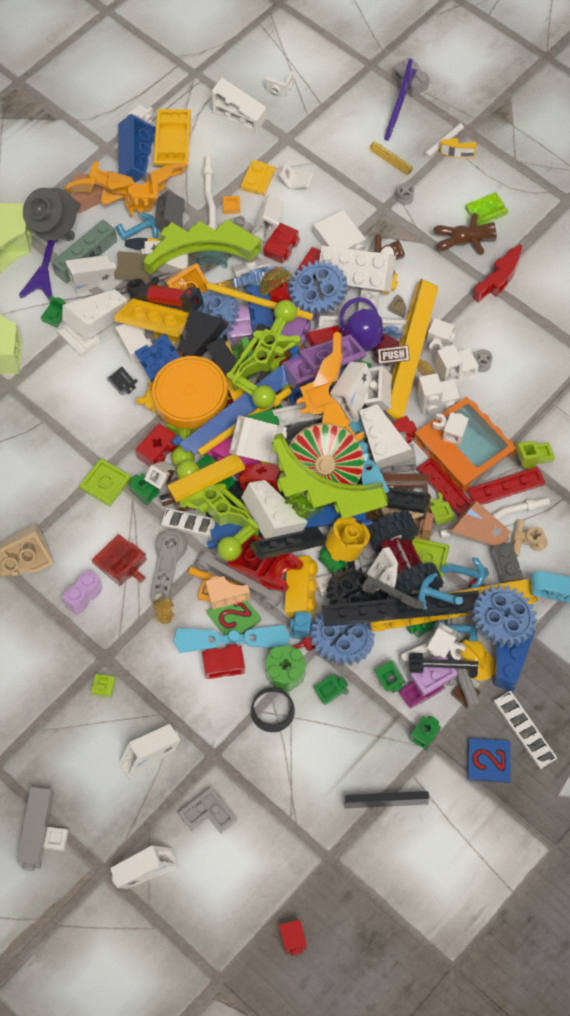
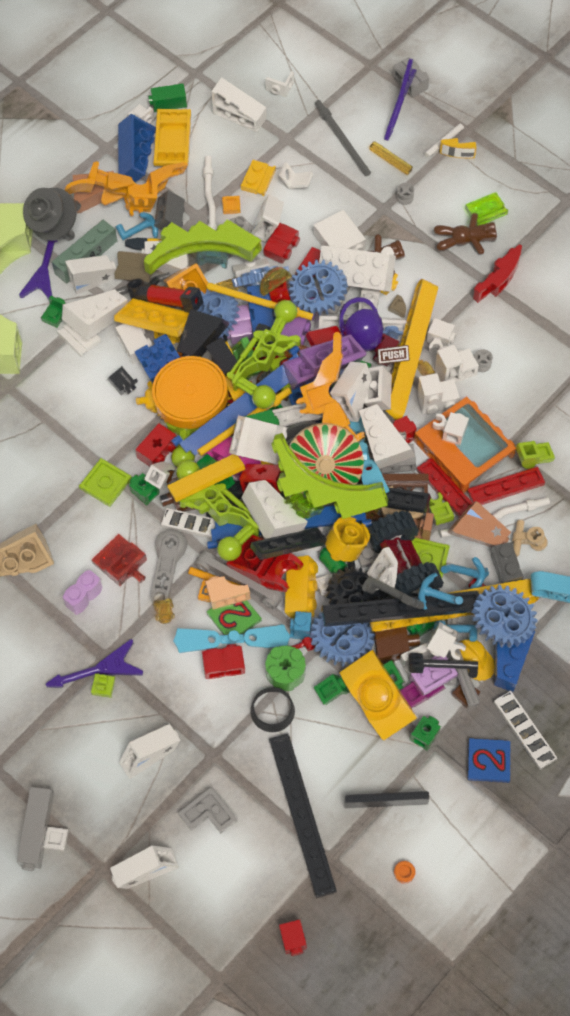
(111, 665): none -> dark purple piece
(168, 97): none -> green brick
(302, 816): none -> black tile
(327, 115): none -> dark grey bar
(378, 695): none -> yellow slope
(393, 643): none -> reddish brown torso
(404, 872): none -> orange tile

